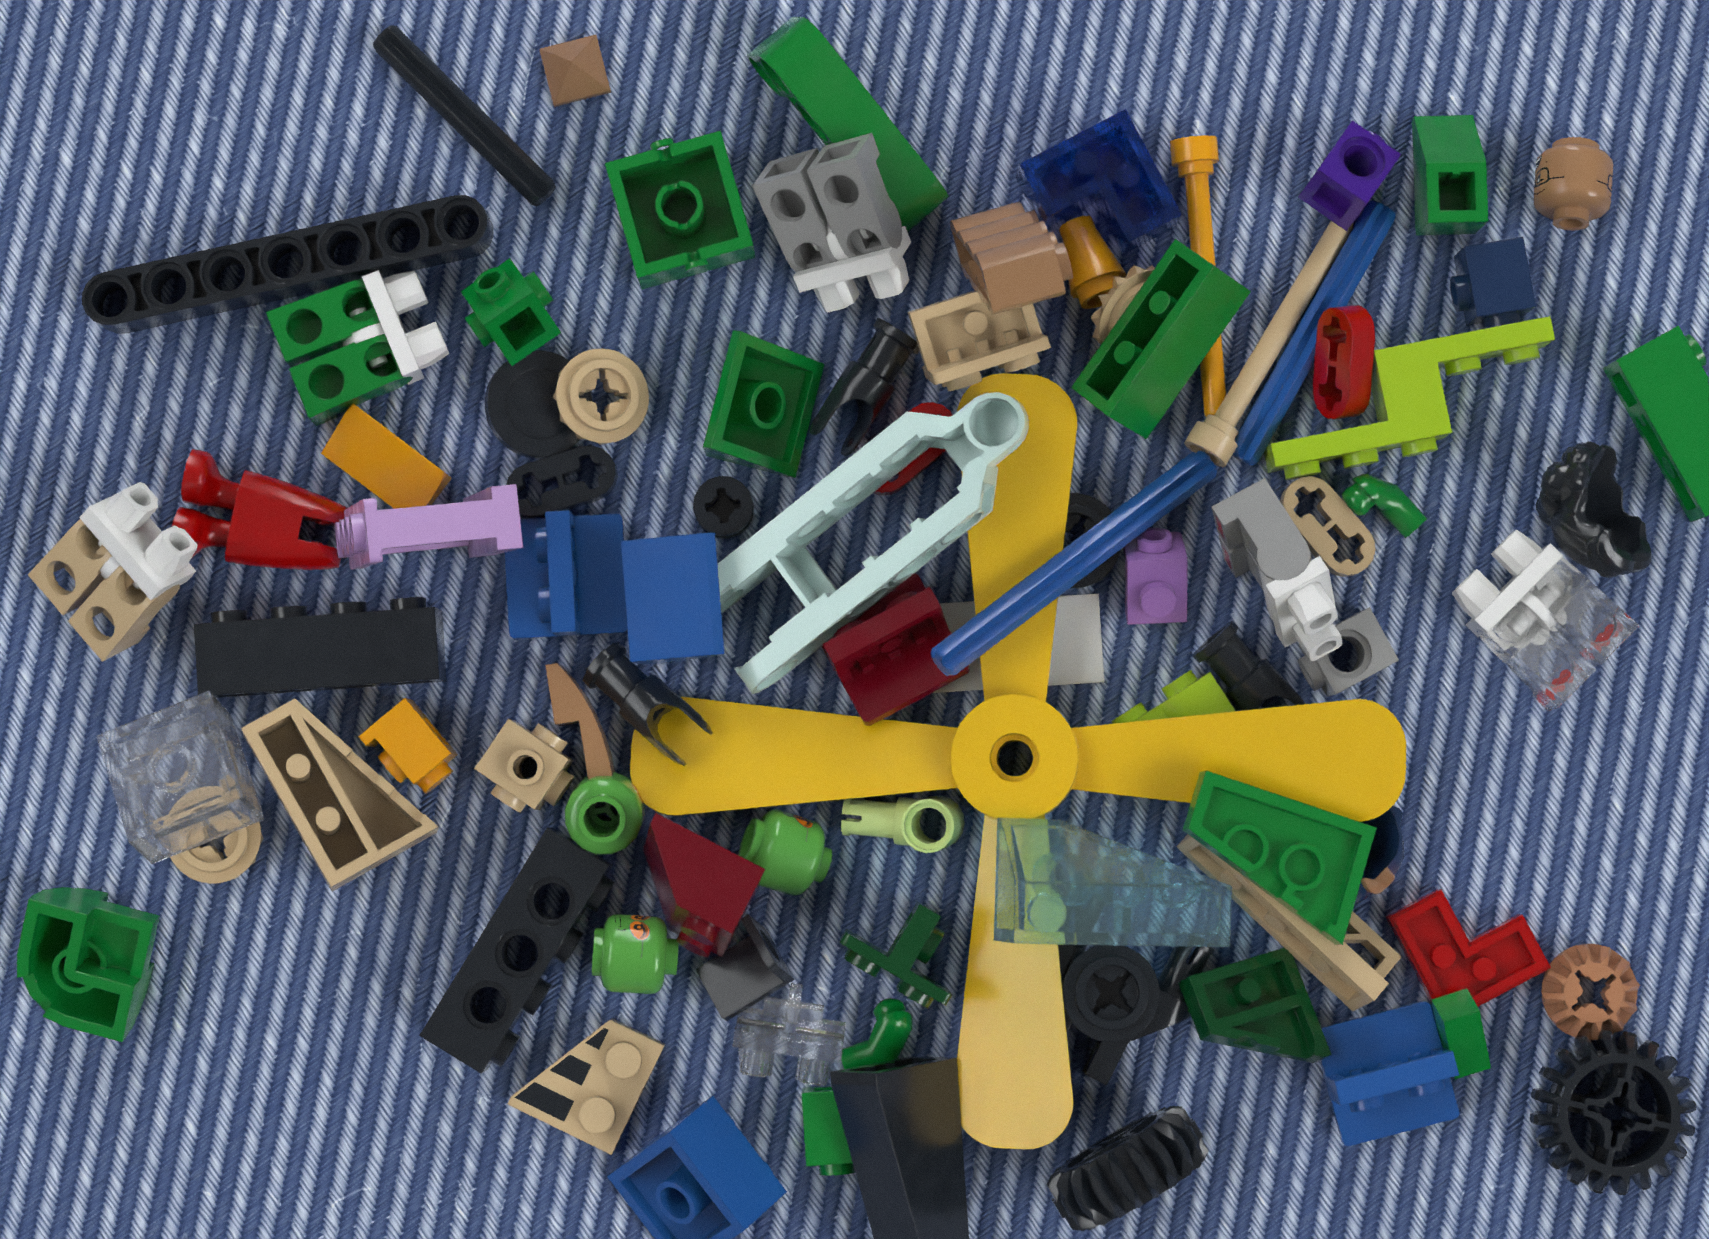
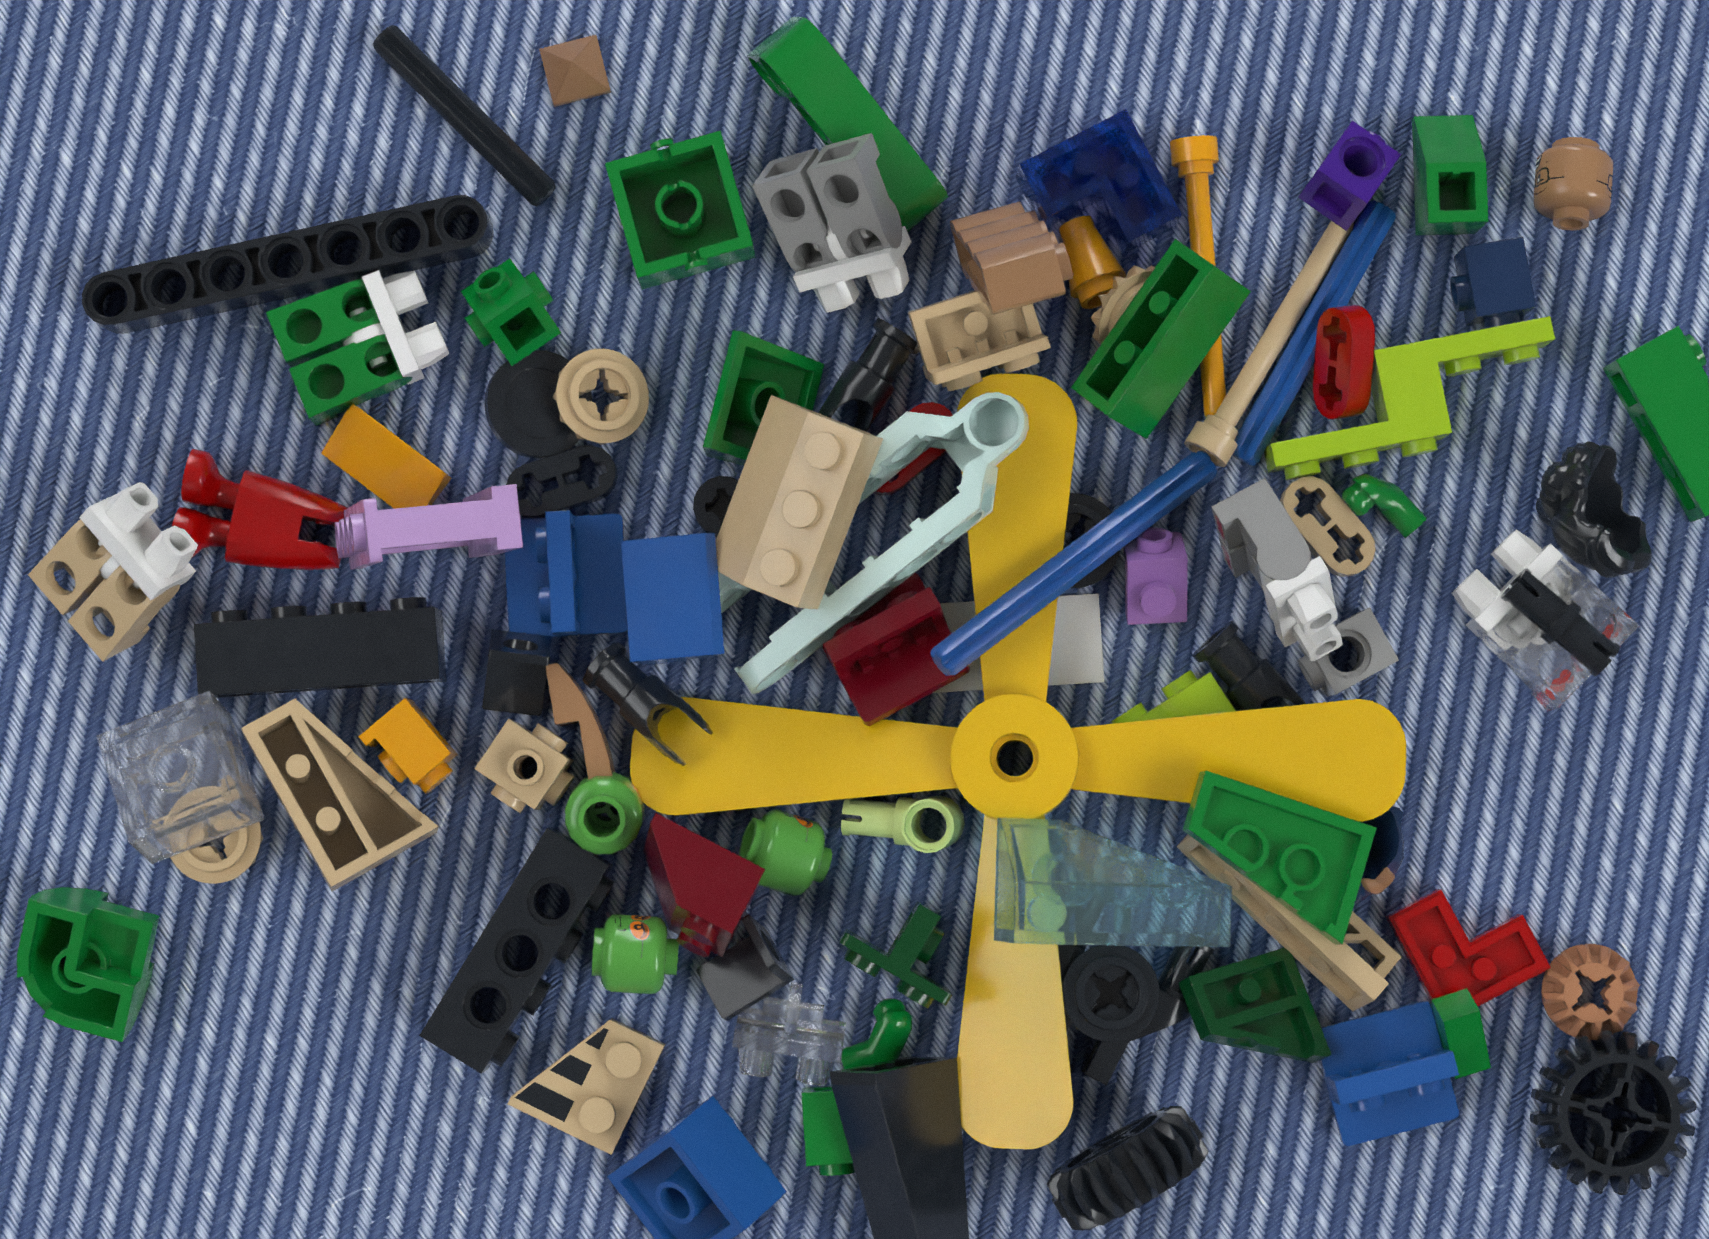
(516, 672): none -> black bracket
(794, 503): none -> tan slope
(1560, 622): none -> black pin

